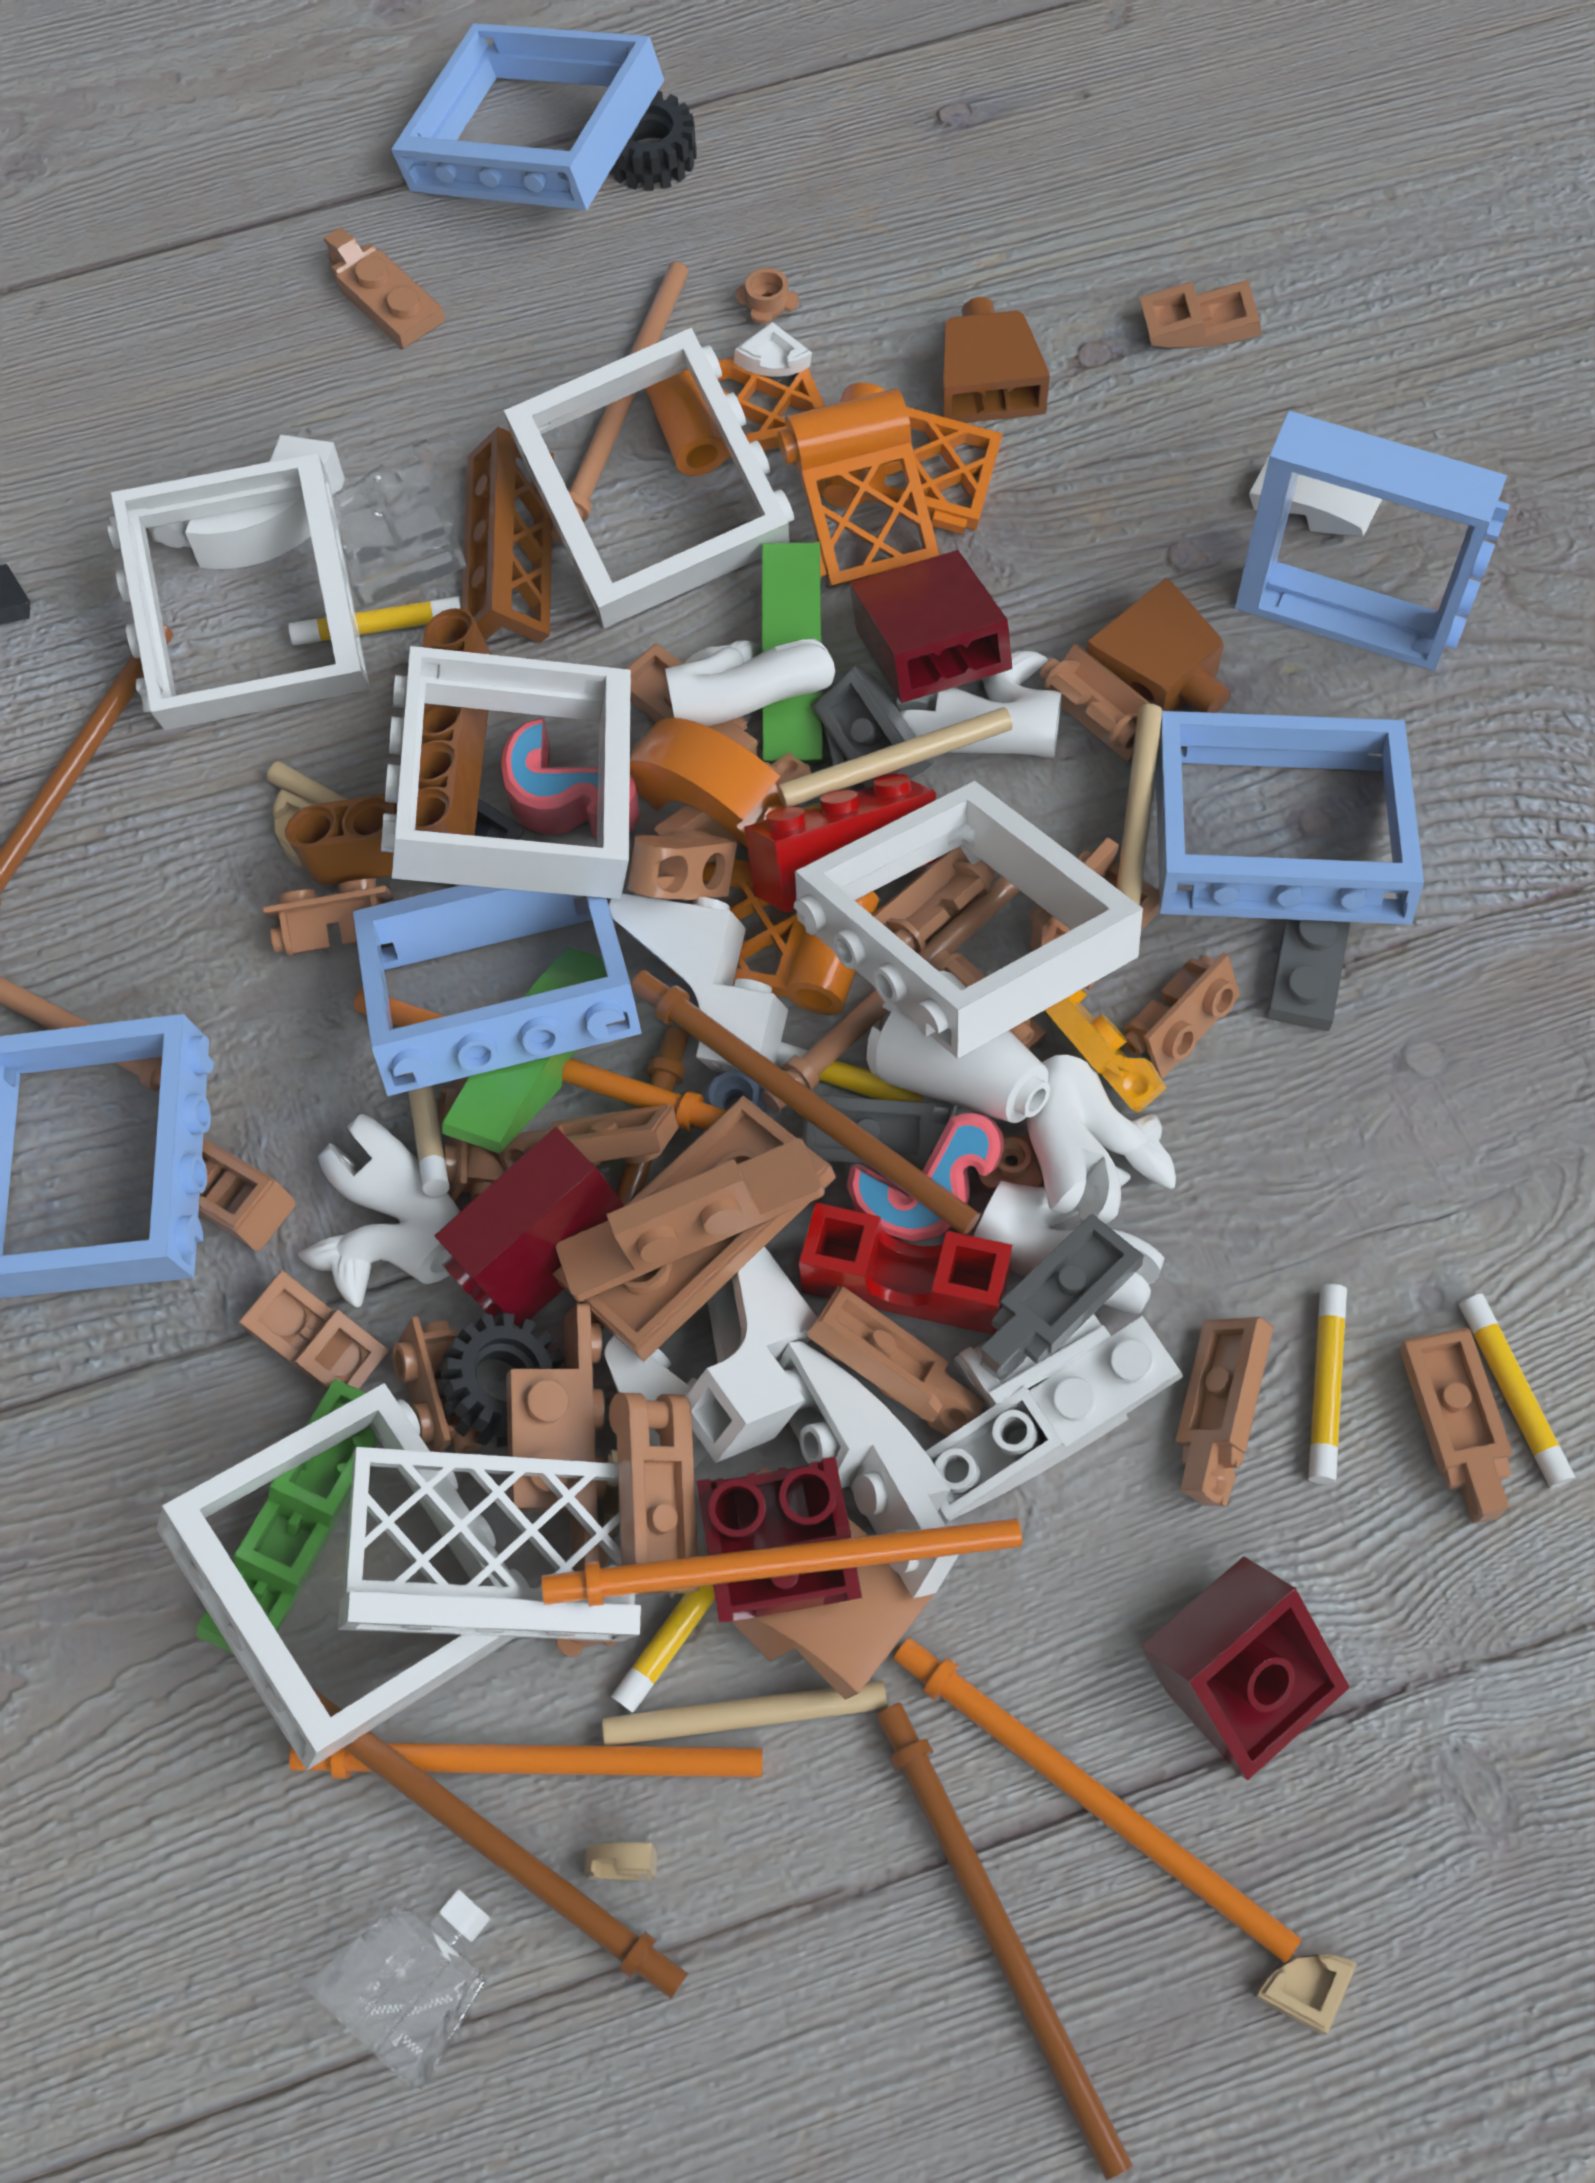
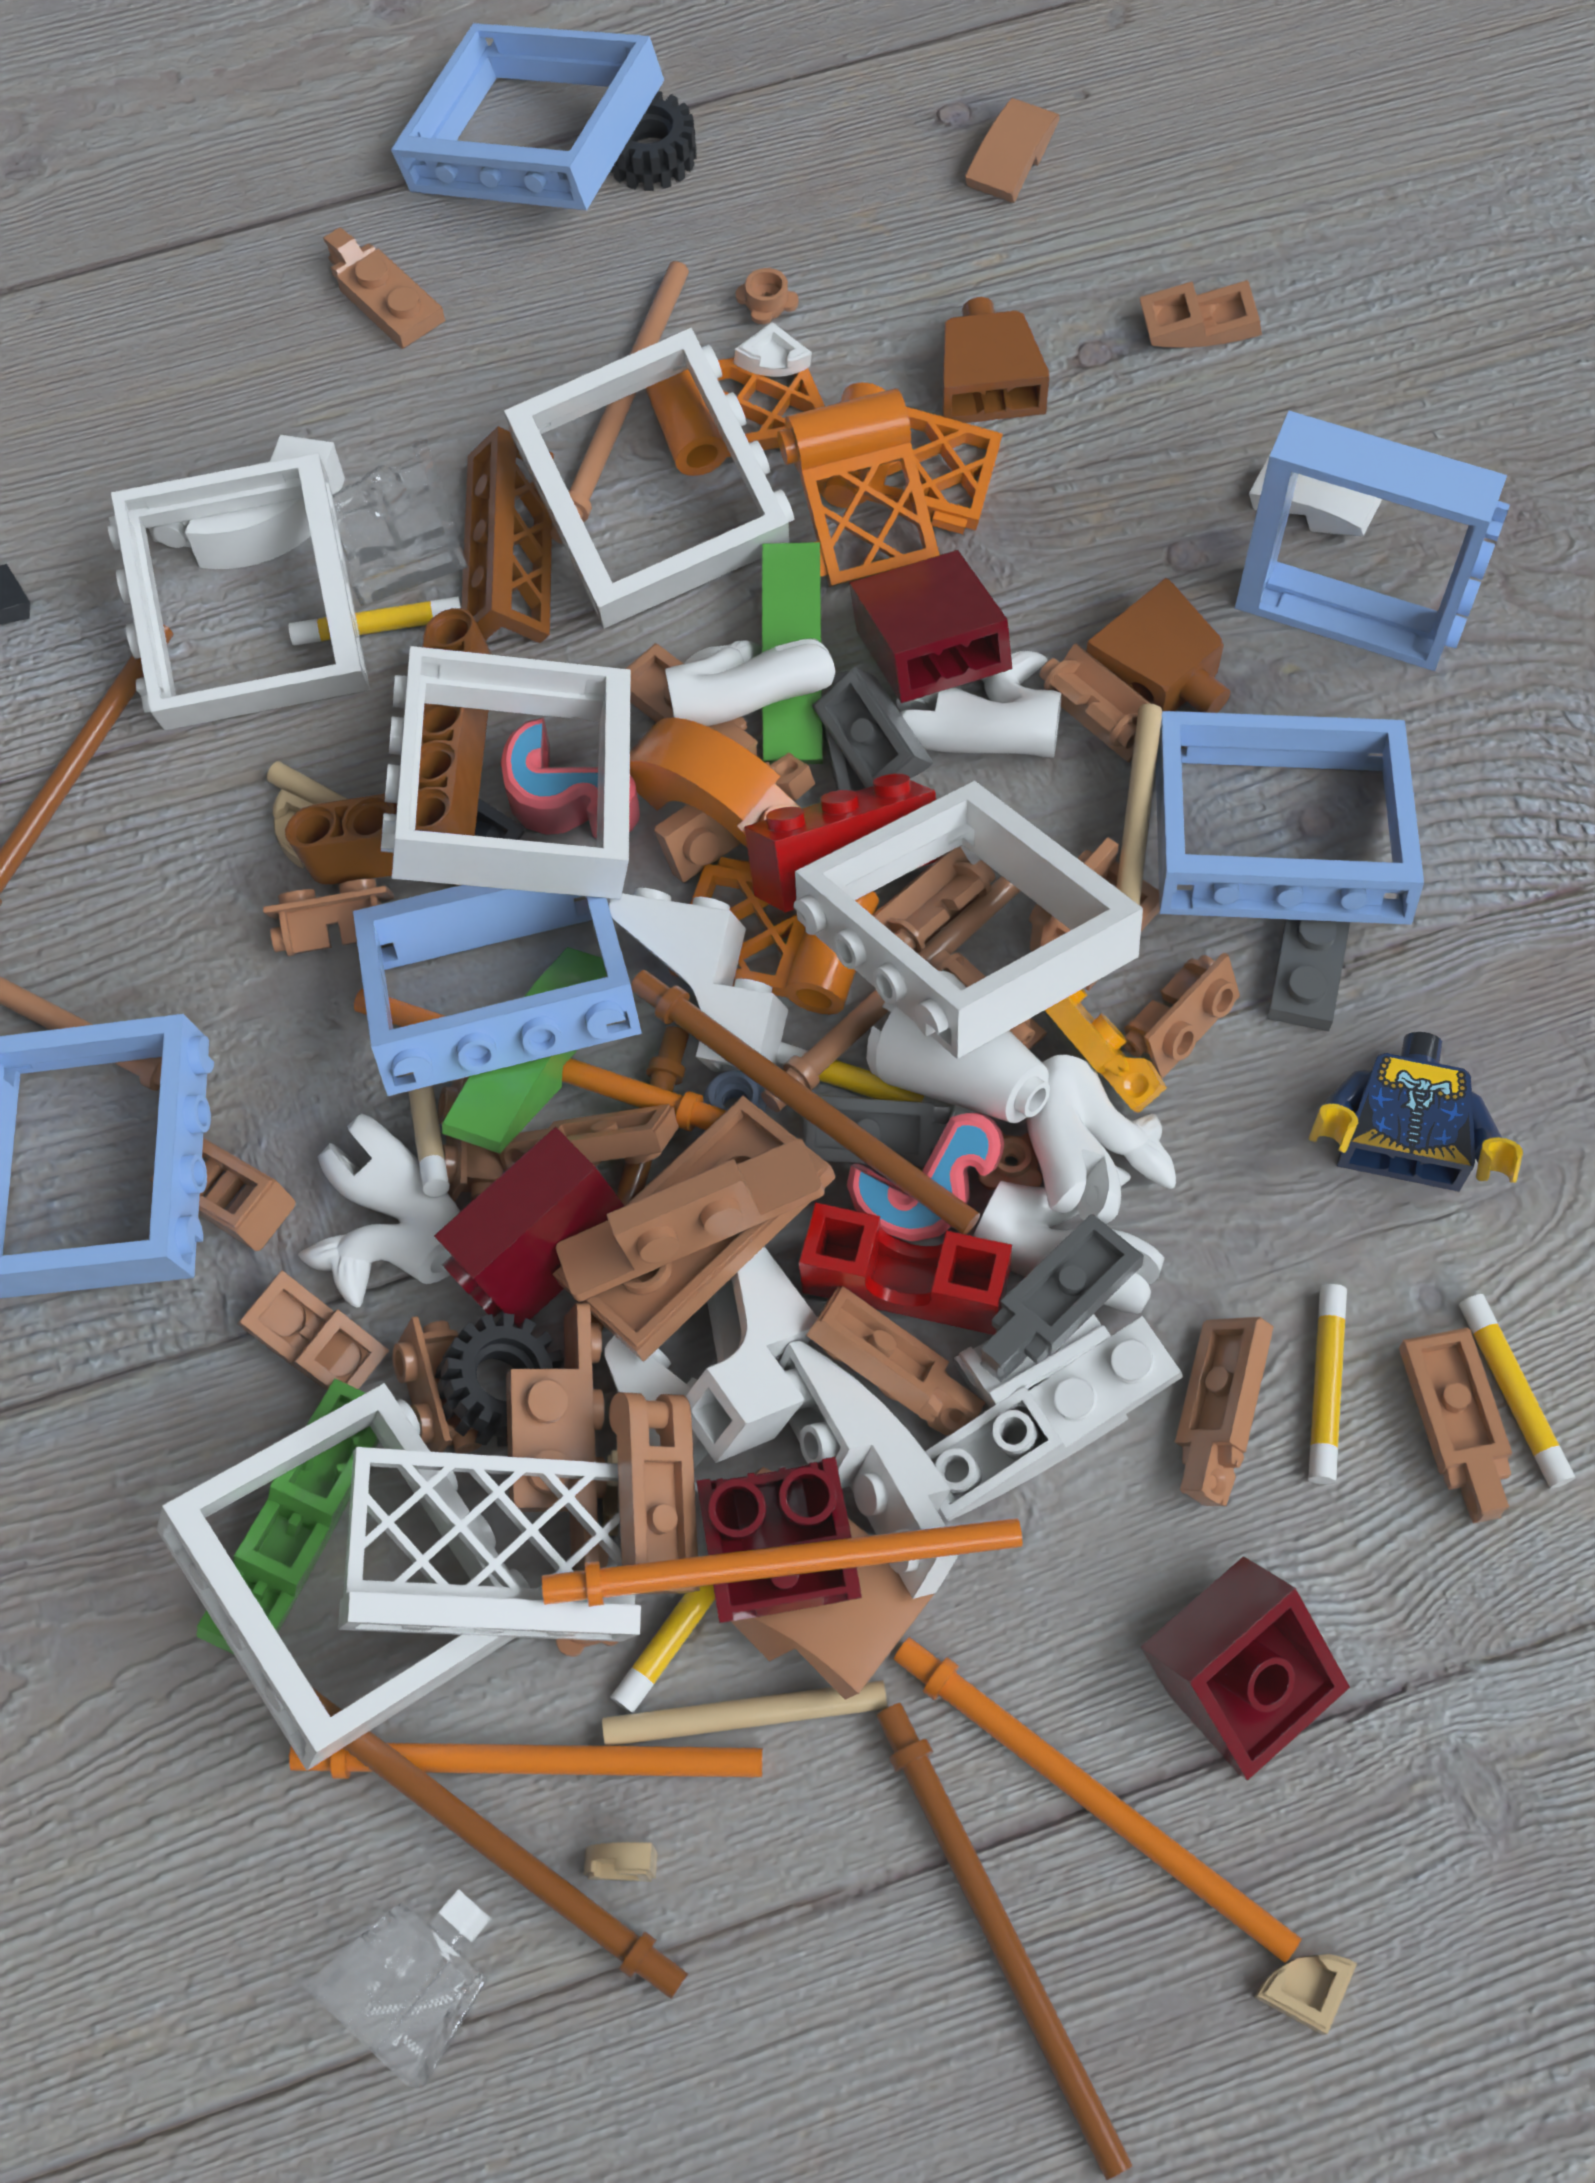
(675, 865): nougat leg -> none
(894, 757): tan bar -> none
(1010, 149): none -> nougat slope
(1415, 1121): none -> torso

